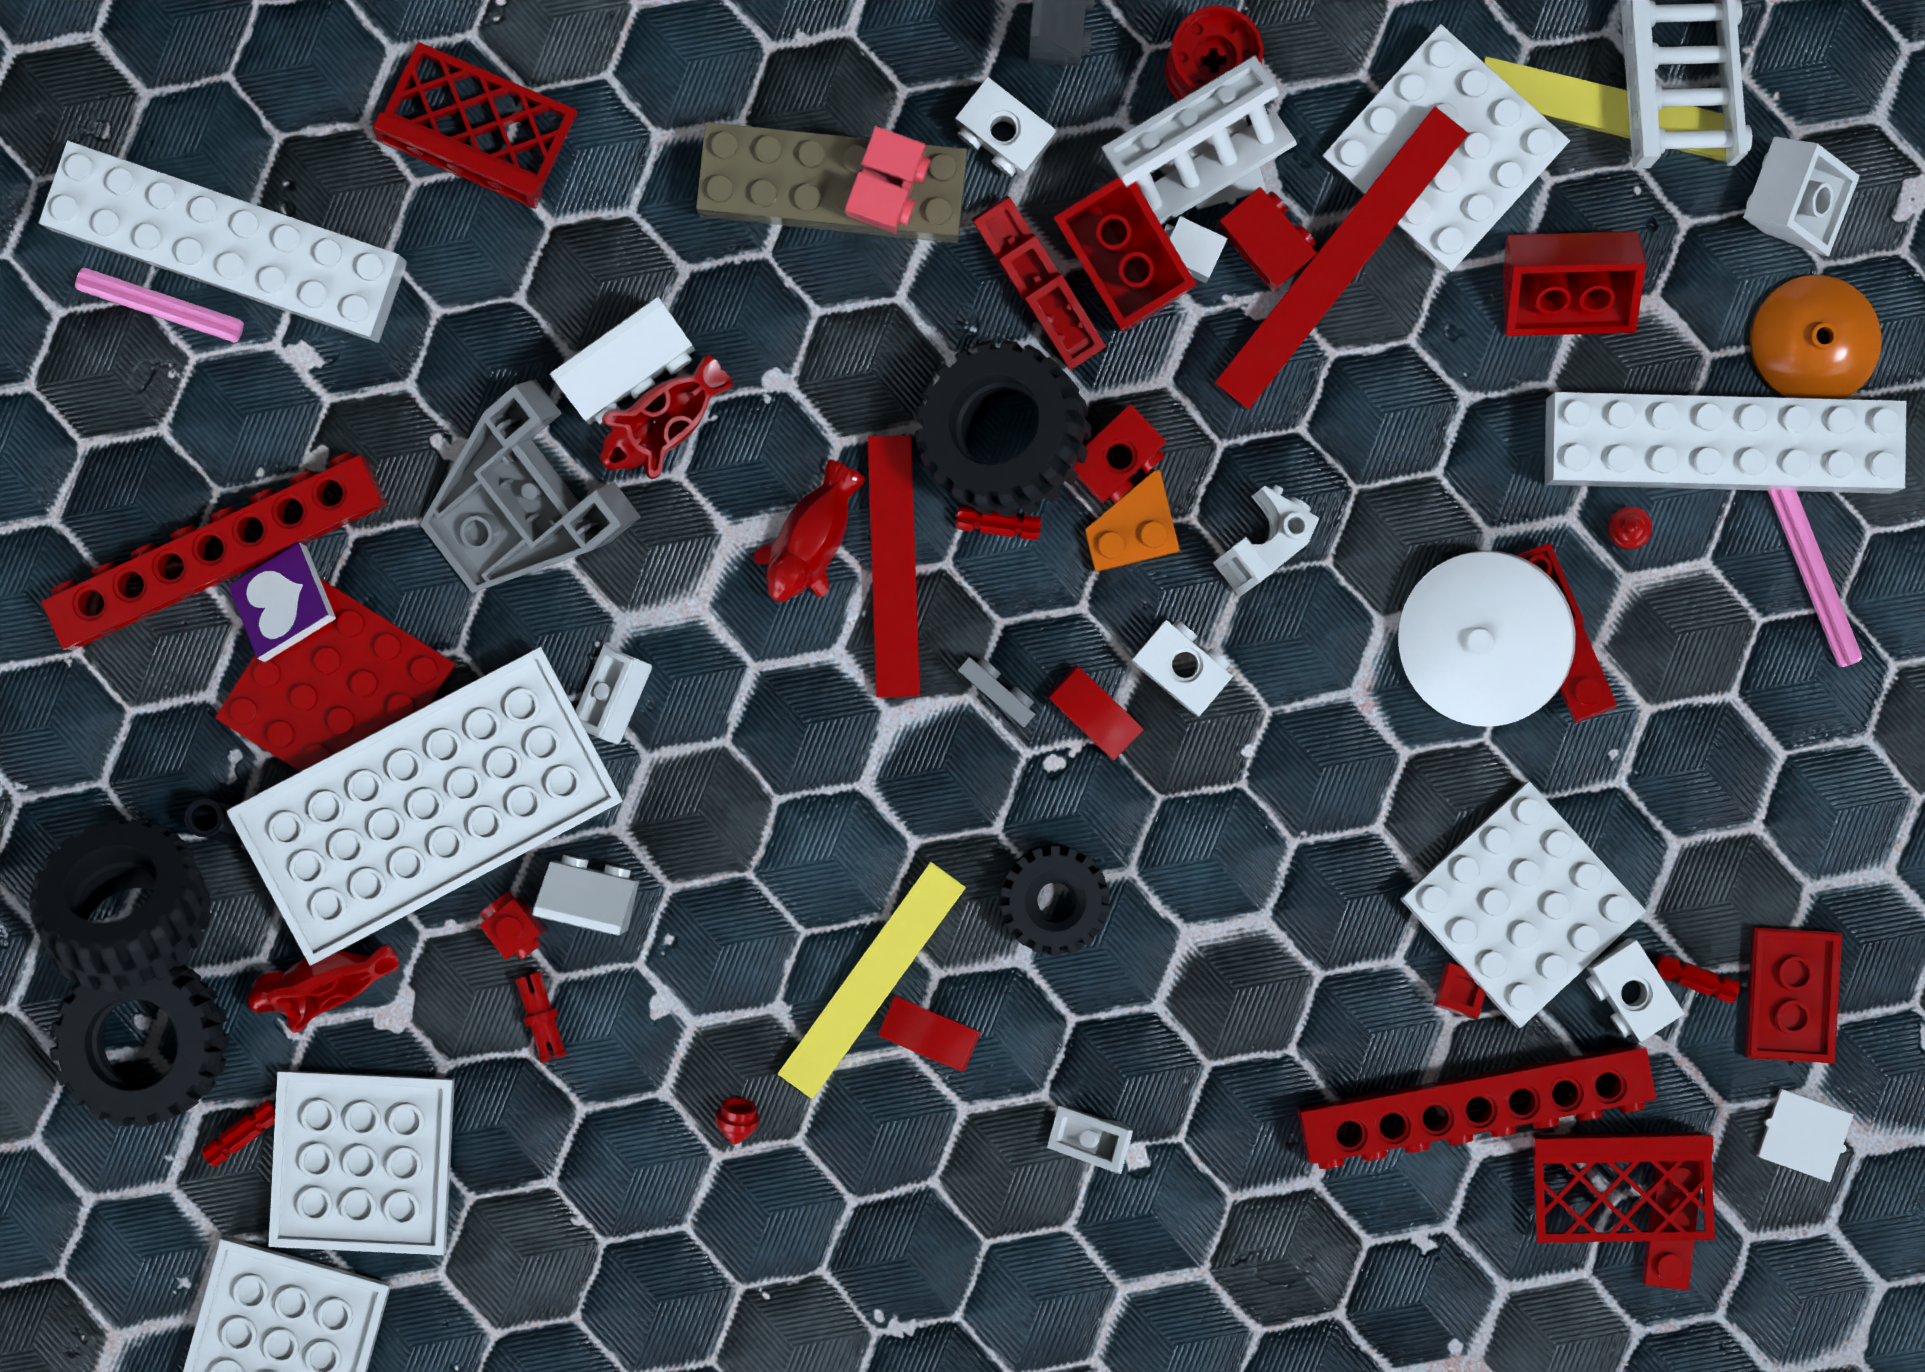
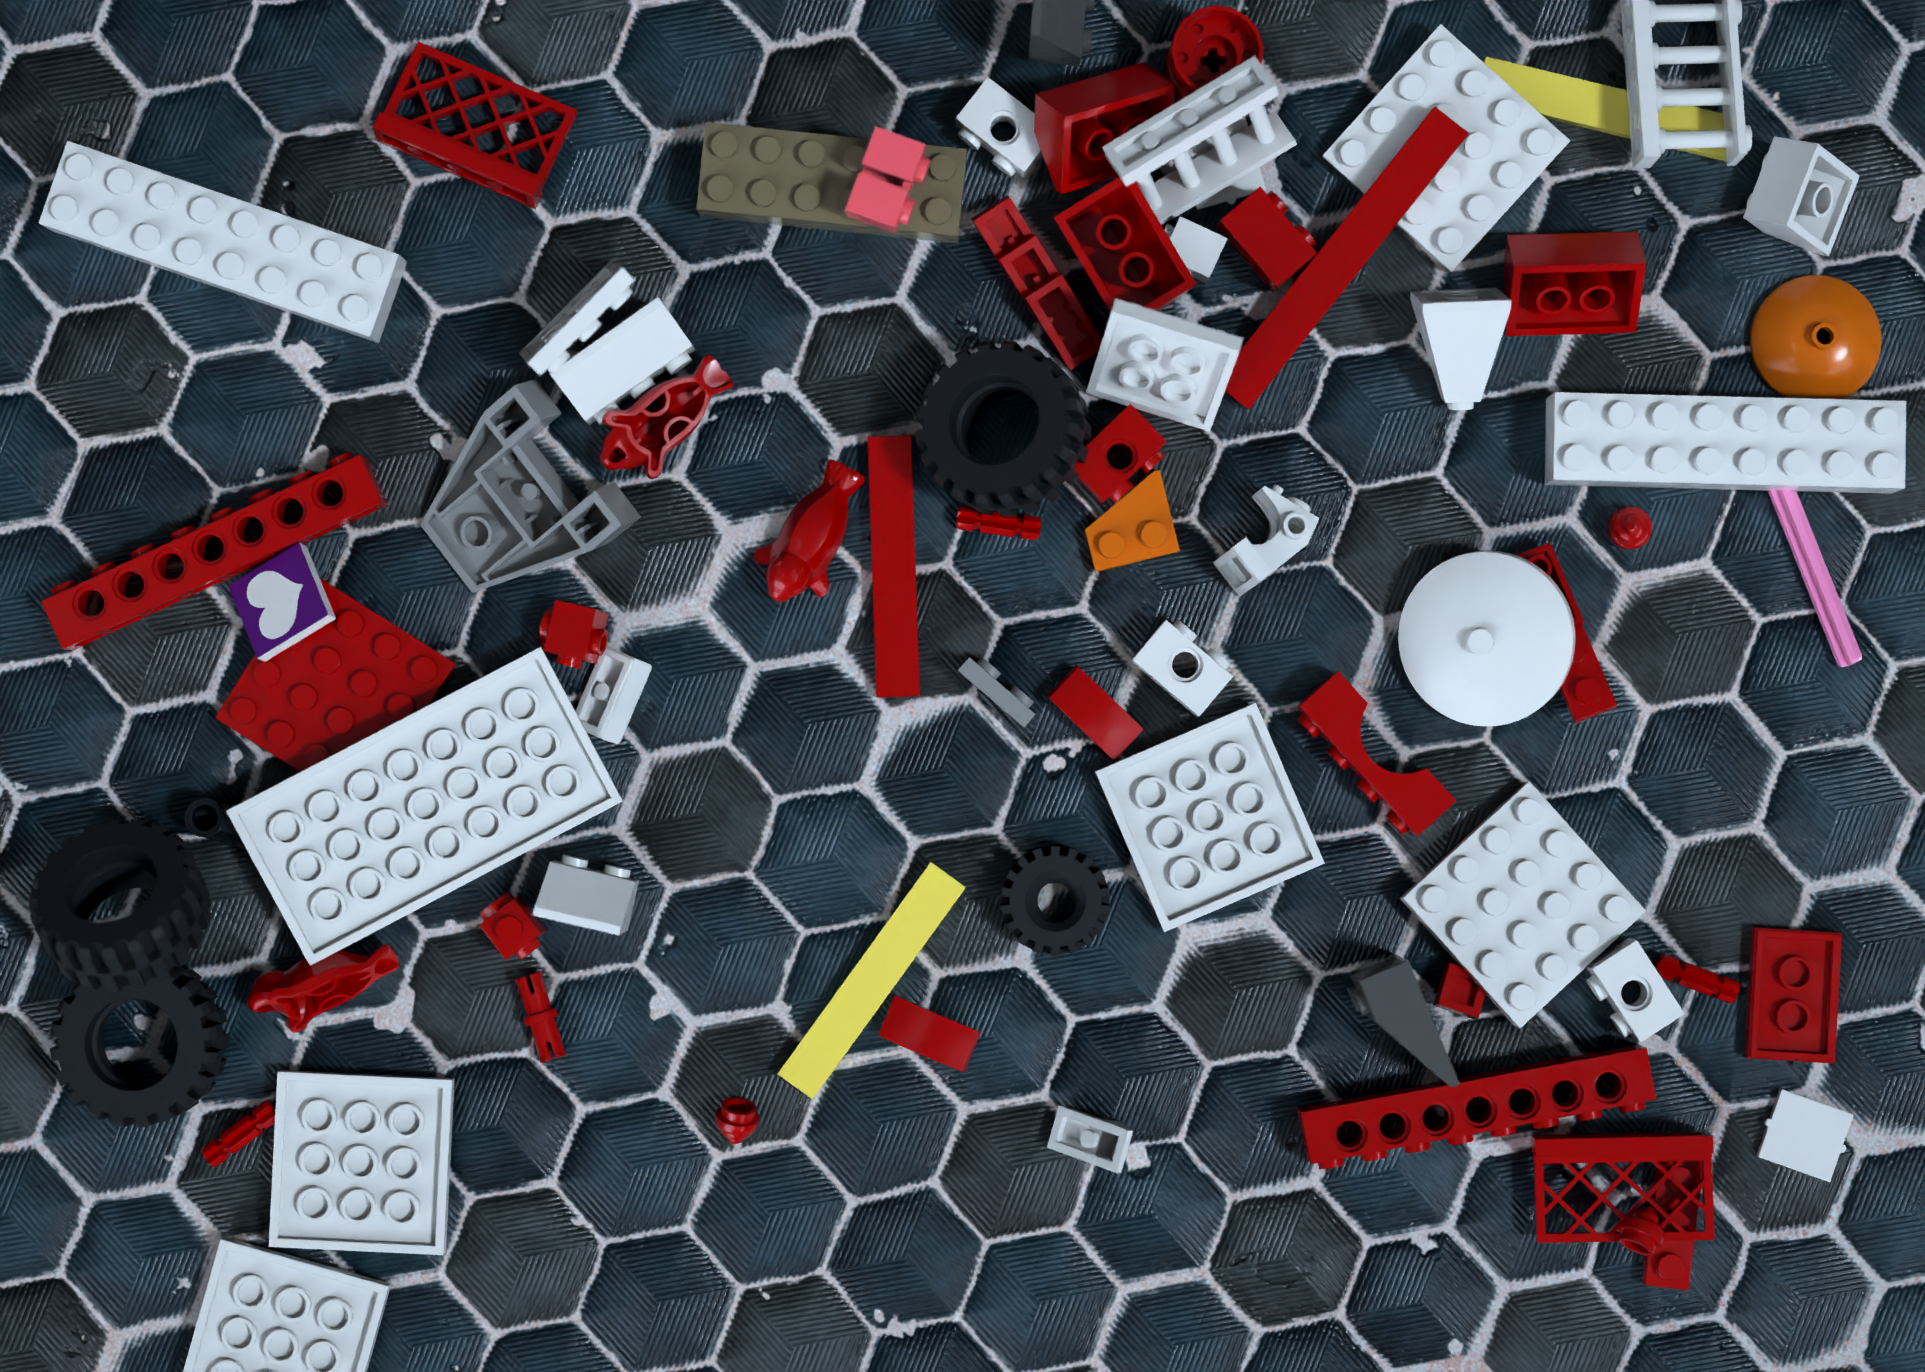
(159, 305): bright pink axle -> none
(573, 633): none -> red brick
(578, 318): none -> white plate
(1088, 114): none -> red slope
(1163, 365): none -> white plate
(1209, 817): none -> white plate
(1336, 714): none -> red arch
(1396, 1004): none -> dark grey slope
(1461, 339): none -> white slope
(1641, 1232): none -> red plate

